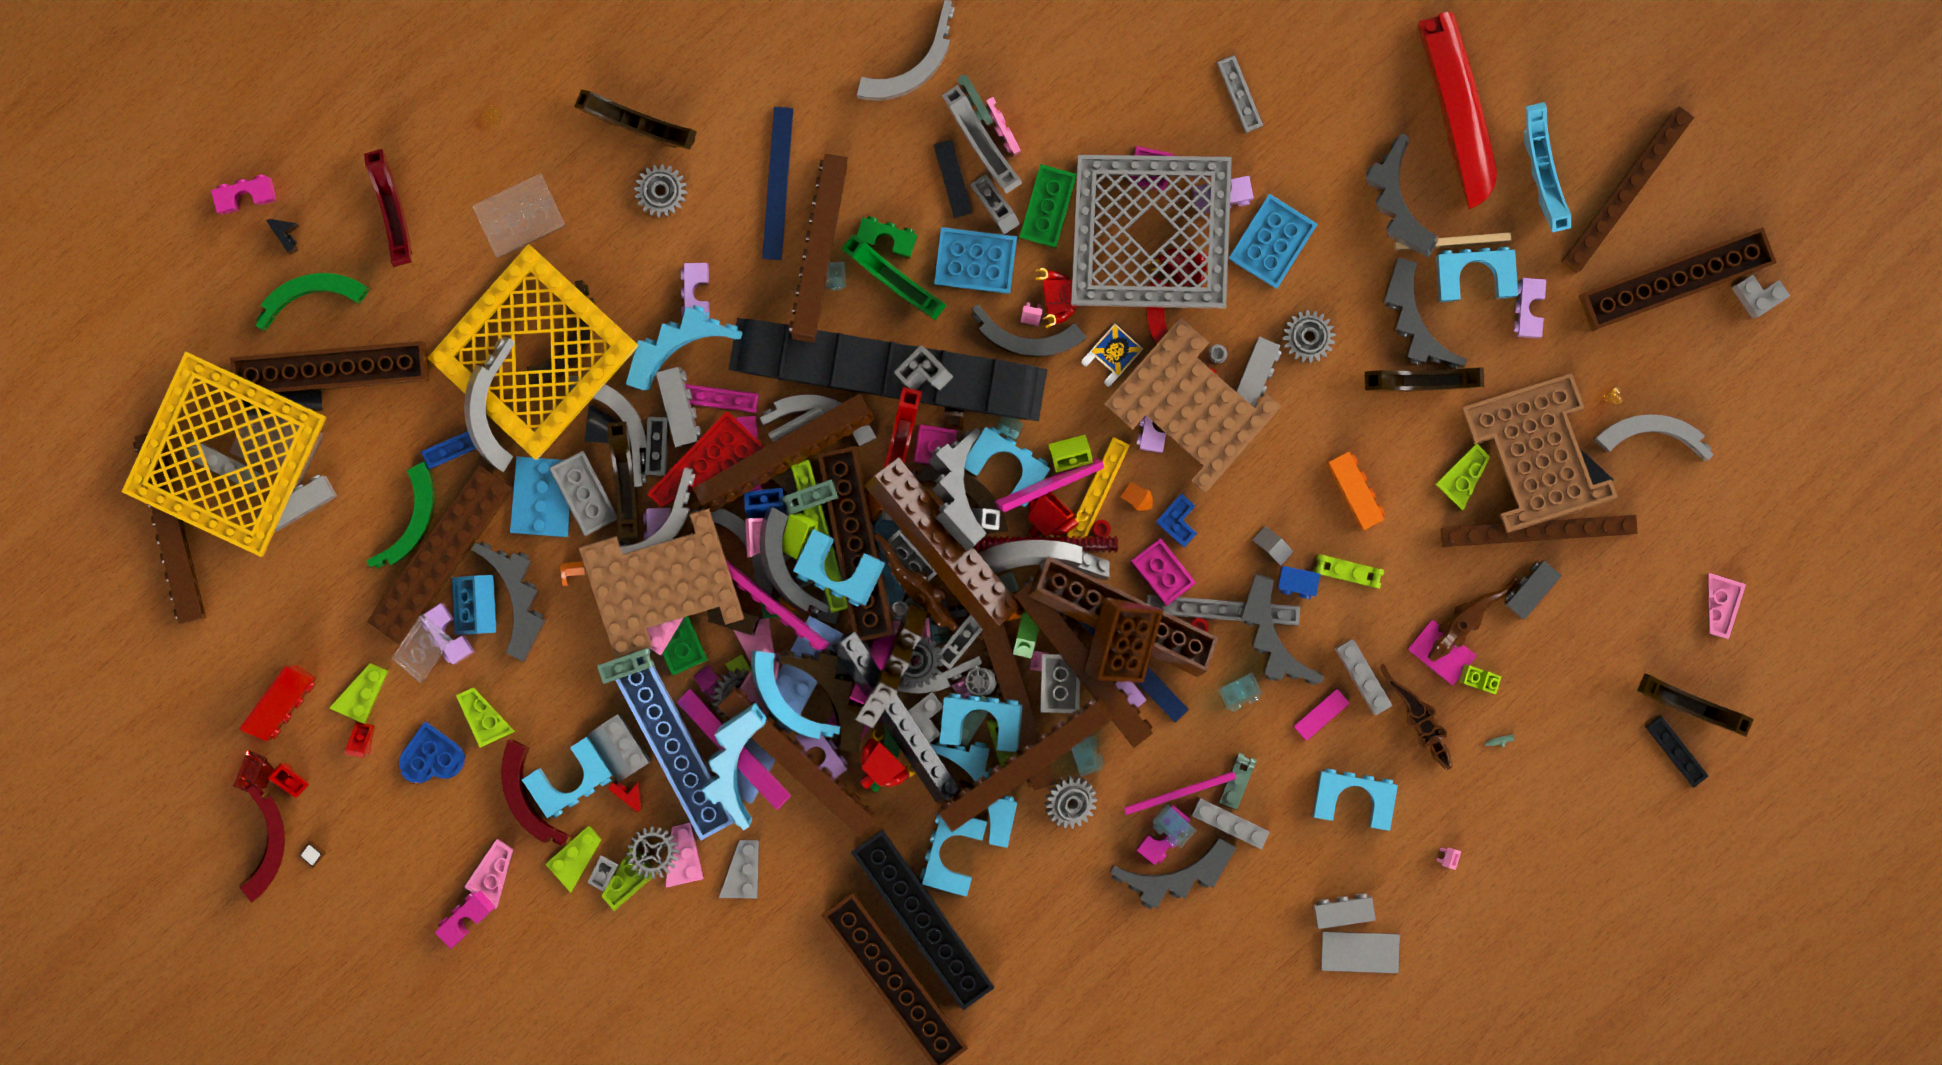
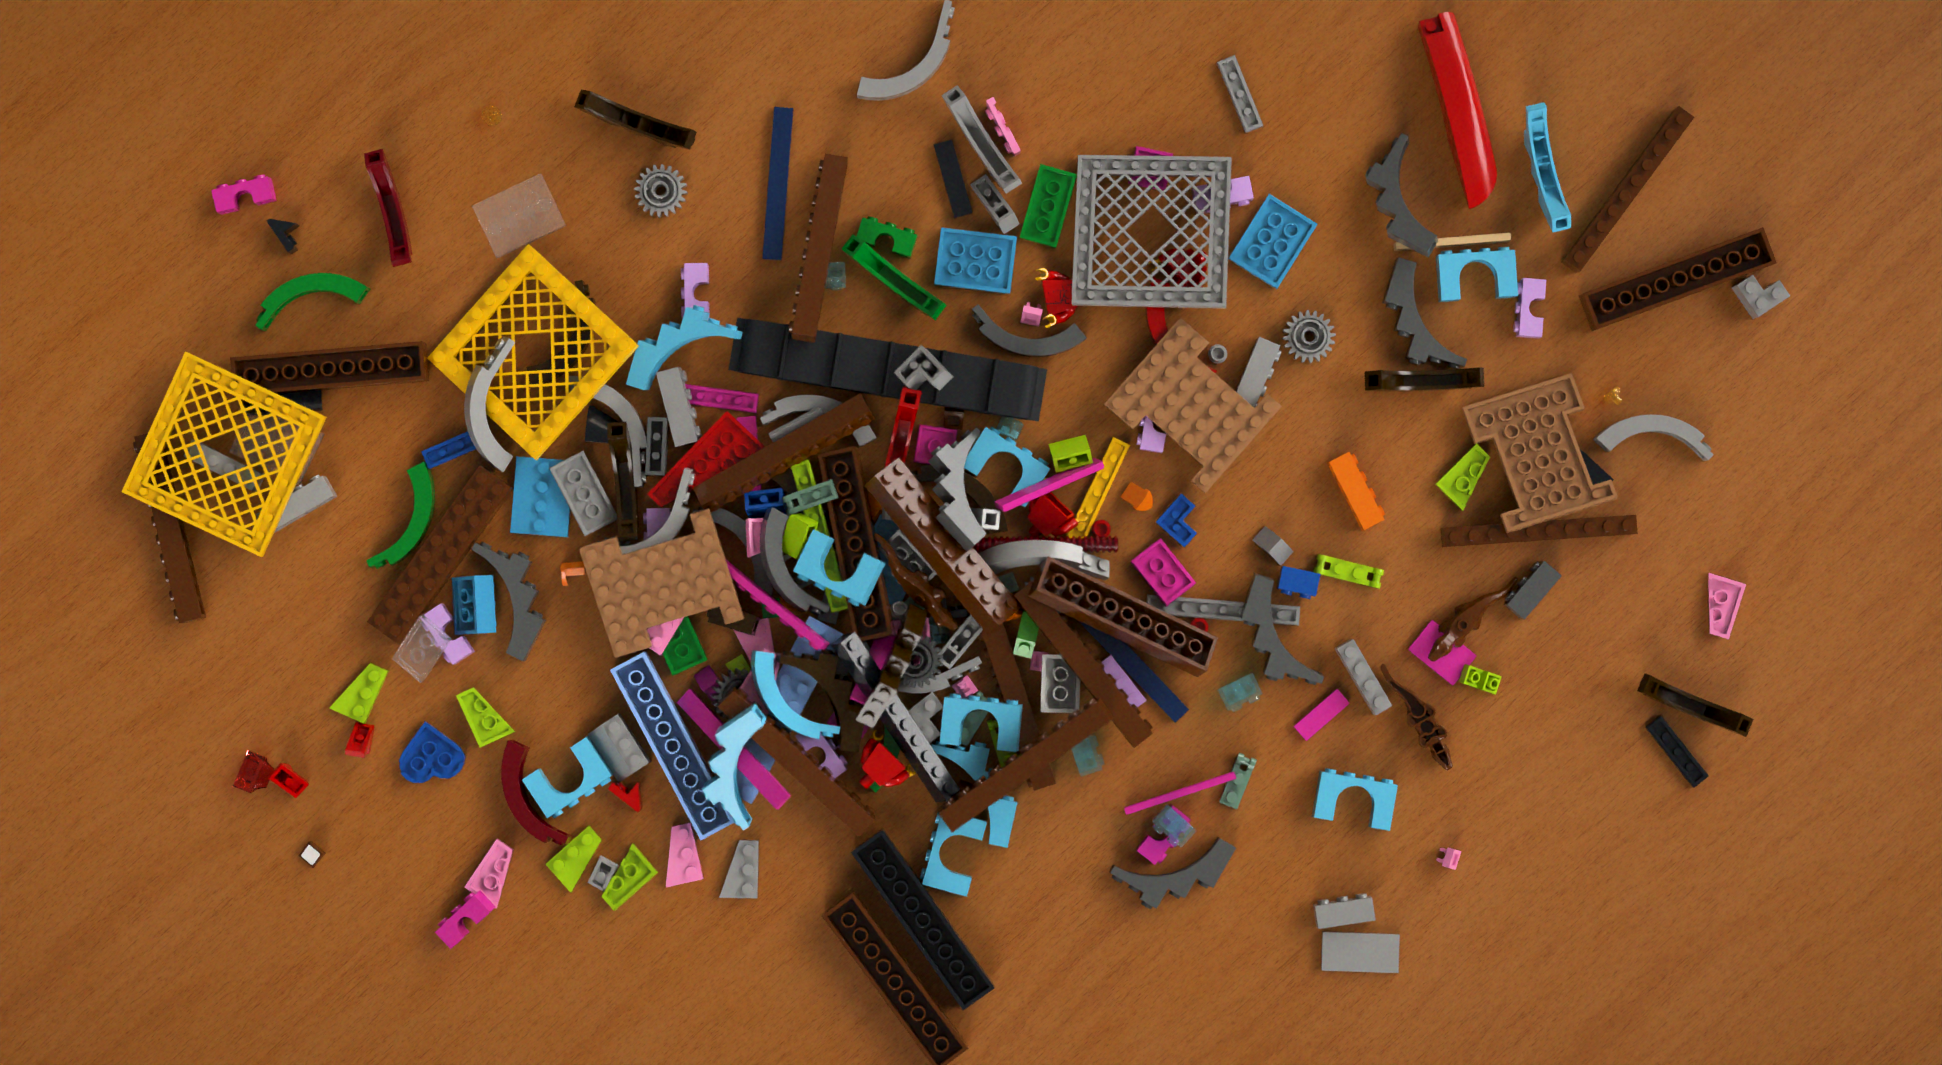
(272, 858): dark red arch -> none
(278, 703): red slope -> none
(625, 666): sand green plate -> none
(646, 858): light grey gear -> none
(974, 99): sand green plate -> none
(981, 681): light grey wheel -> none
(1060, 796): light grey gear -> none
(1115, 352): flag -> none
(1123, 641): reddish brown slope -> none
(1230, 823): light grey brick -> none
(1500, 740): sand green helmet -> none

